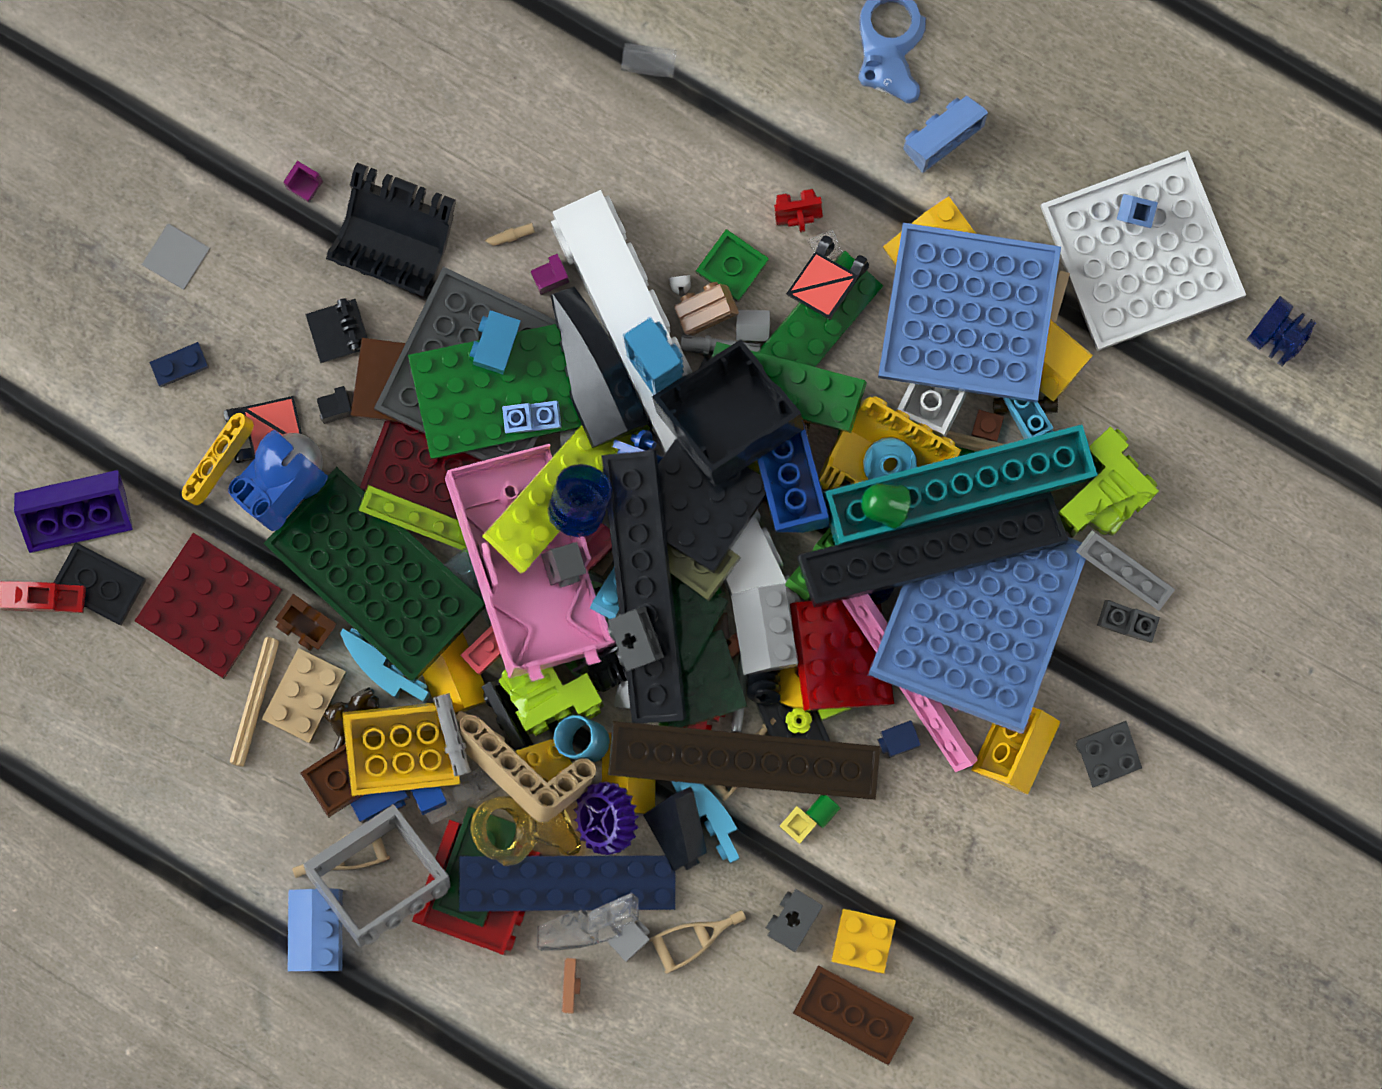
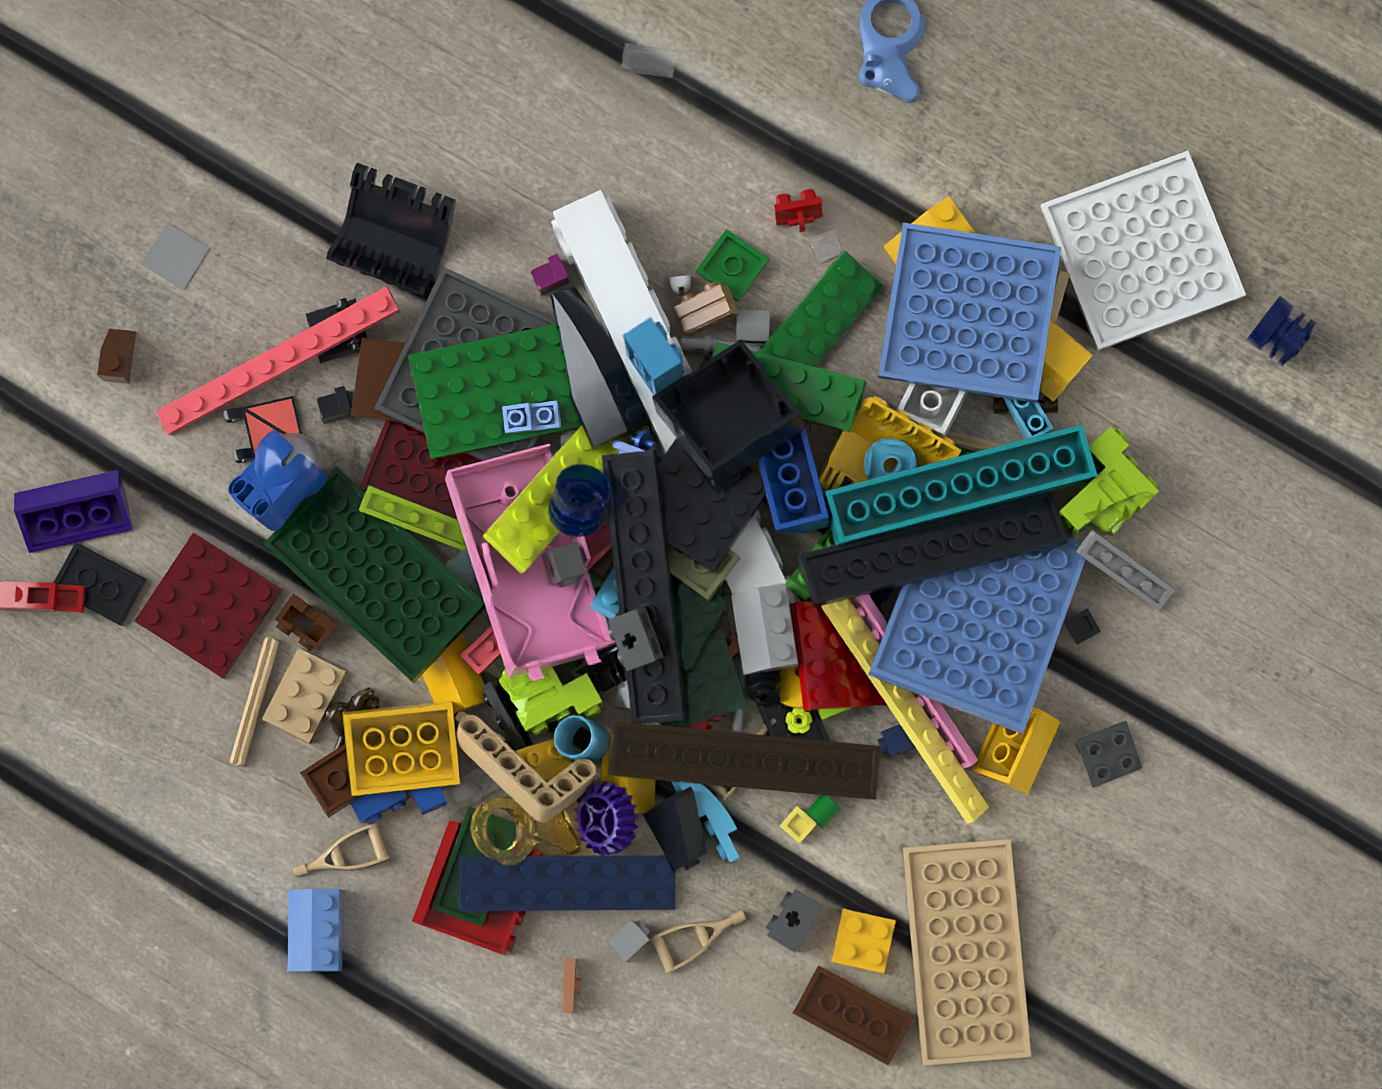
(116, 356): none -> reddish brown slope
(179, 364): dark blue plate -> none
(201, 484): yellow beam -> none
(278, 361): none -> coral plate
(303, 181): magenta panel -> none
(355, 842): light grey window -> none
(375, 664): medium azure slope -> none
(454, 745): light grey pin -> none
(496, 341): dark azure brick -> none
(511, 234): tan piece -> none
(586, 928): clear slope -> none
(824, 282): flag -> none
(886, 504): green hair -> none
(909, 714): none -> light yellow plate
(945, 132): medium blue slope -> none
(966, 952): none -> tan plate
(987, 425): copper plate -> none
(1082, 626): none -> black plate
(1128, 621): dark grey slope -> none
(1137, 210): medium blue brick -> none

